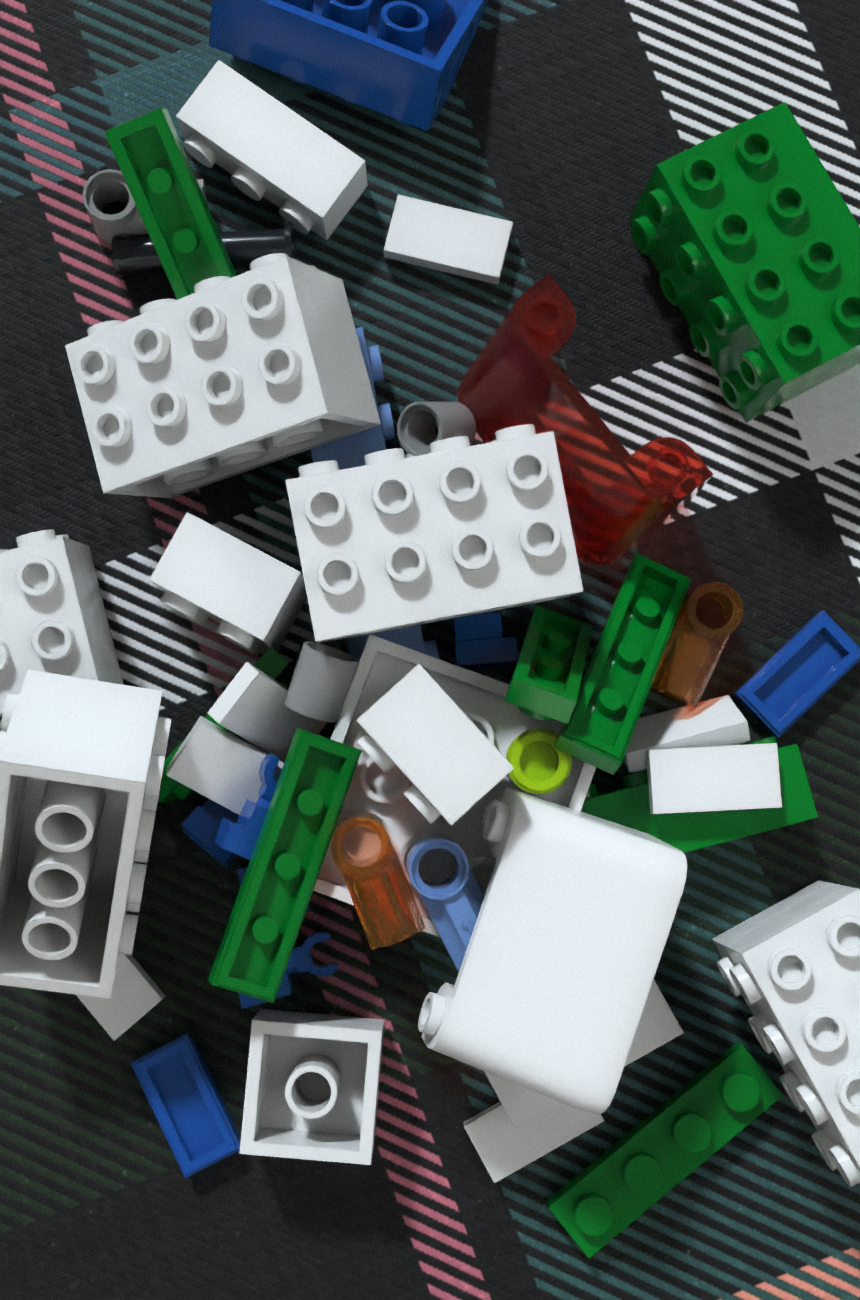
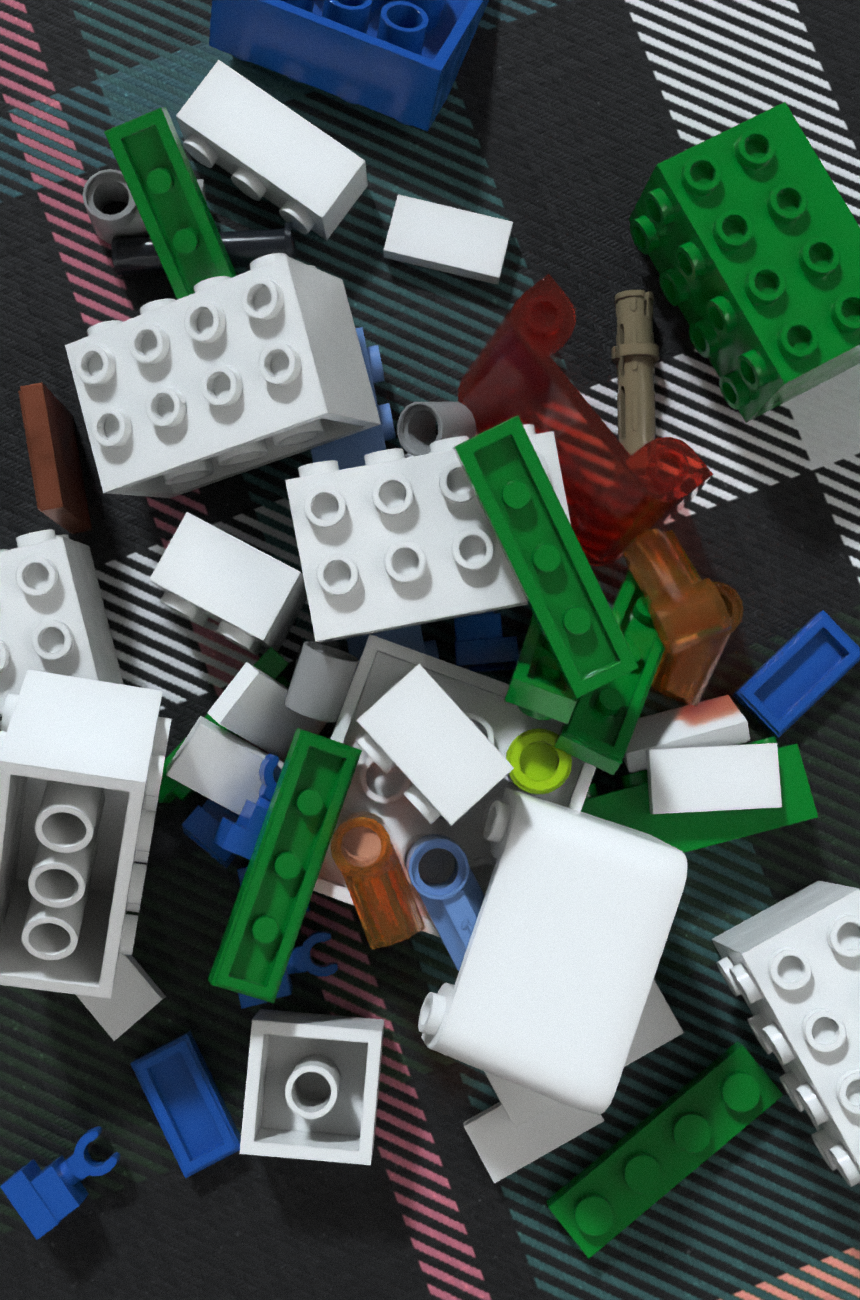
(54, 458): none -> copper tile
(57, 1190): none -> blue piece
(545, 556): none -> green plate
(635, 362): none -> dark tan pin
(680, 602): none -> clear orange piece

